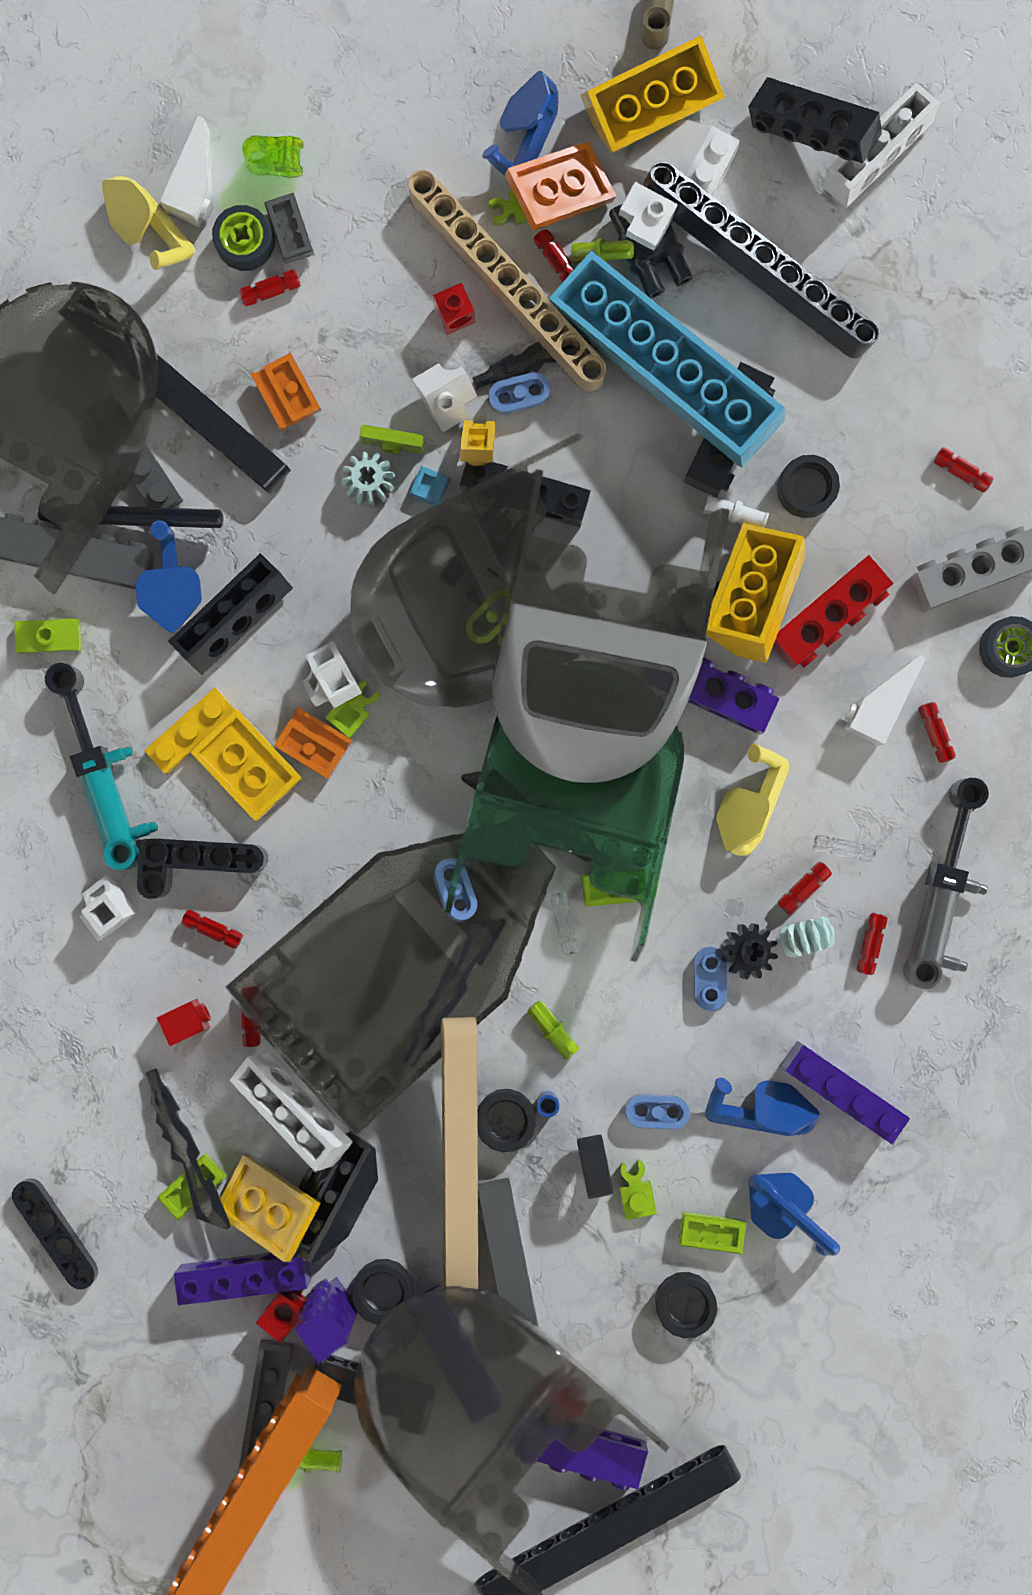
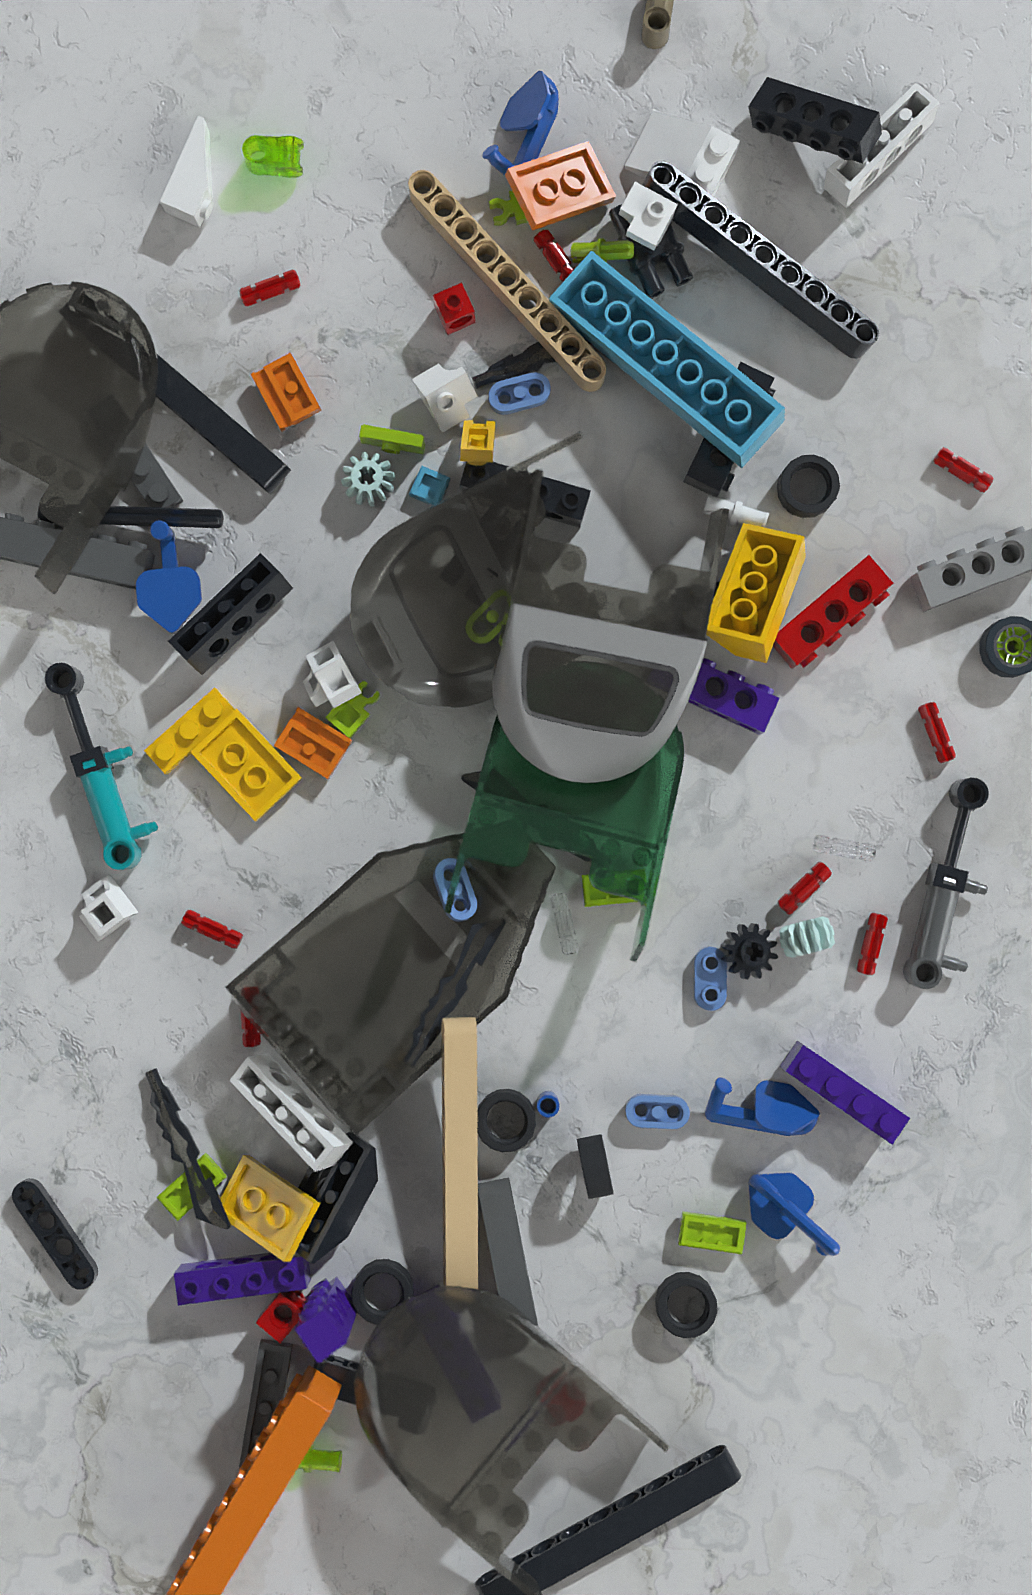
(47, 636): lime plate -> none
(130, 213): light yellow piece -> none
(184, 1021): red brick -> none
(203, 861): black beam -> none
(245, 254): wheel -> none
(289, 228): dark grey plate -> none
(553, 1029): lime axle -> none
(609, 1458): dark purple brick -> none
(637, 1195): lime plate -> none
(653, 95): yellow slope -> none
(745, 813): light yellow piece -> none
(878, 710): white slope -> none

